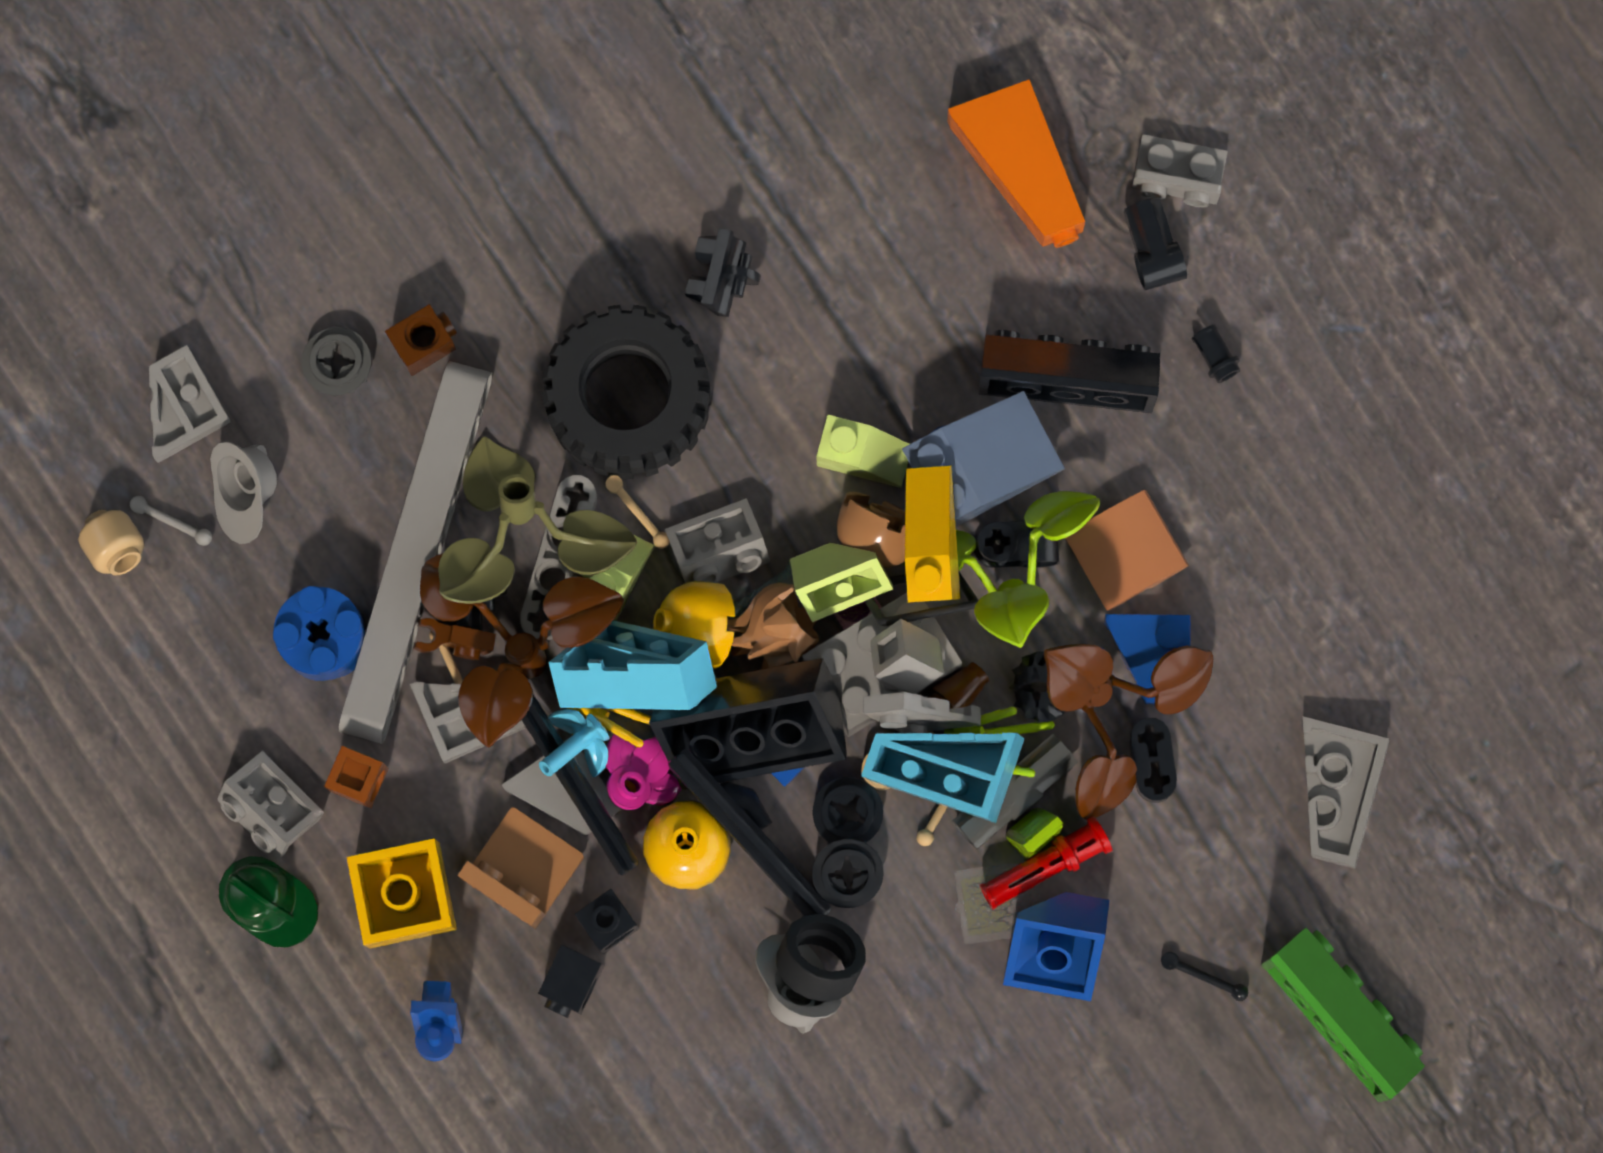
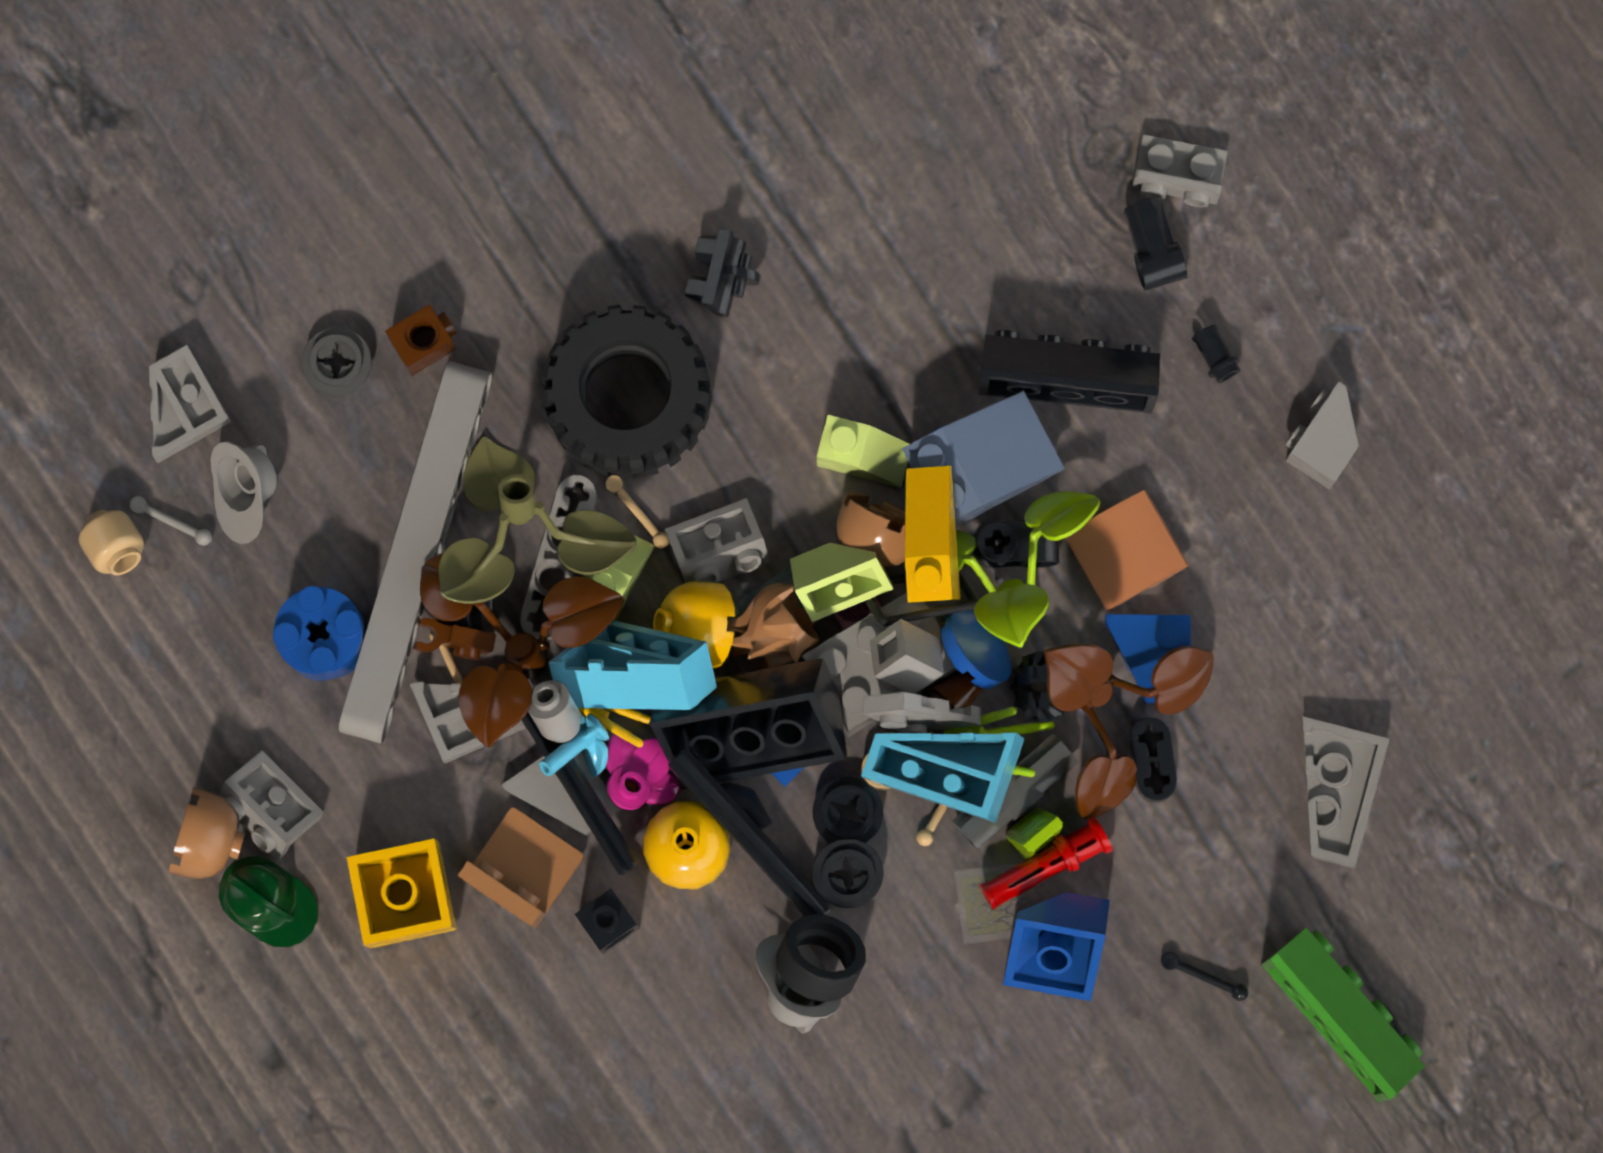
(206, 836): none -> medium nougat cylinder
(356, 777): dark orange brick -> none
(436, 1021): blue hips -> none
(555, 711): none -> light grey brick
(570, 982): black brick -> none
(975, 650): none -> blue tile
(1019, 156): orange slope -> none
(1328, 441): none -> light grey slope

